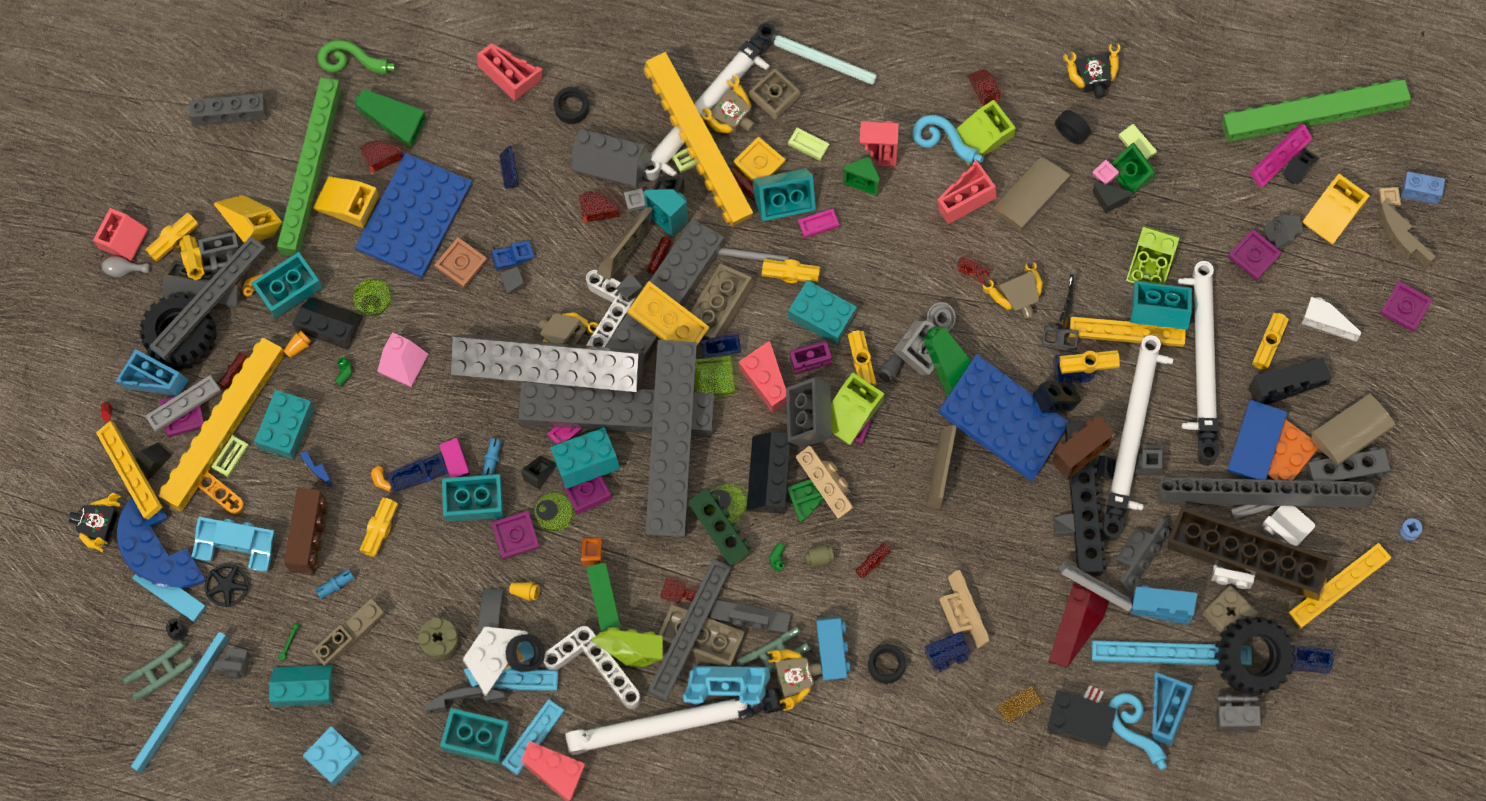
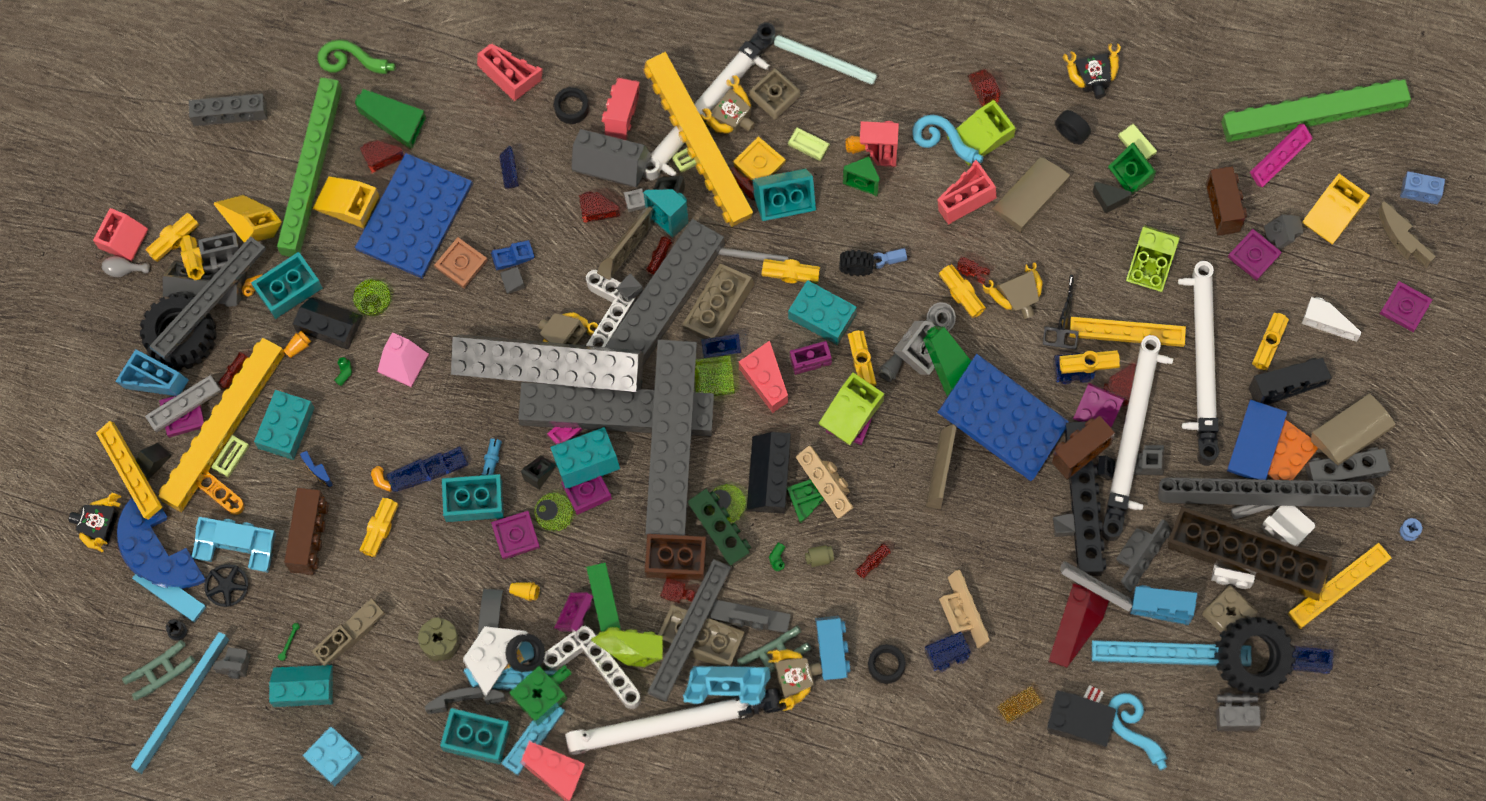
(106, 410): red piece -> none
(334, 584): dark azure pin -> none
(454, 458): dark pink tile -> none
(542, 684): none -> green brick
(573, 612): none -> magenta plate
(591, 551): orange slope -> none
(621, 108): none -> coral wedge
(666, 316): yellow plate -> none
(675, 557): none -> reddish brown brick
(809, 412): dark grey brick -> none
(818, 223): dark pink tile -> none
(853, 145): none -> light orange cone
(856, 263): none -> black tyre
(891, 257): none -> medium blue bar
(962, 291): none -> yellow piece
(1057, 397): black brick -> none
(1098, 403): none -> magenta plate
(1105, 173): bright pink plate -> none
(1121, 383): none -> clear red slope
(1161, 305): teal brick -> none
(1170, 706): dark azure wedge -> none
(1225, 200): none -> reddish brown brick
(1300, 166): black slope -> none
(1390, 196): tan tile -> none

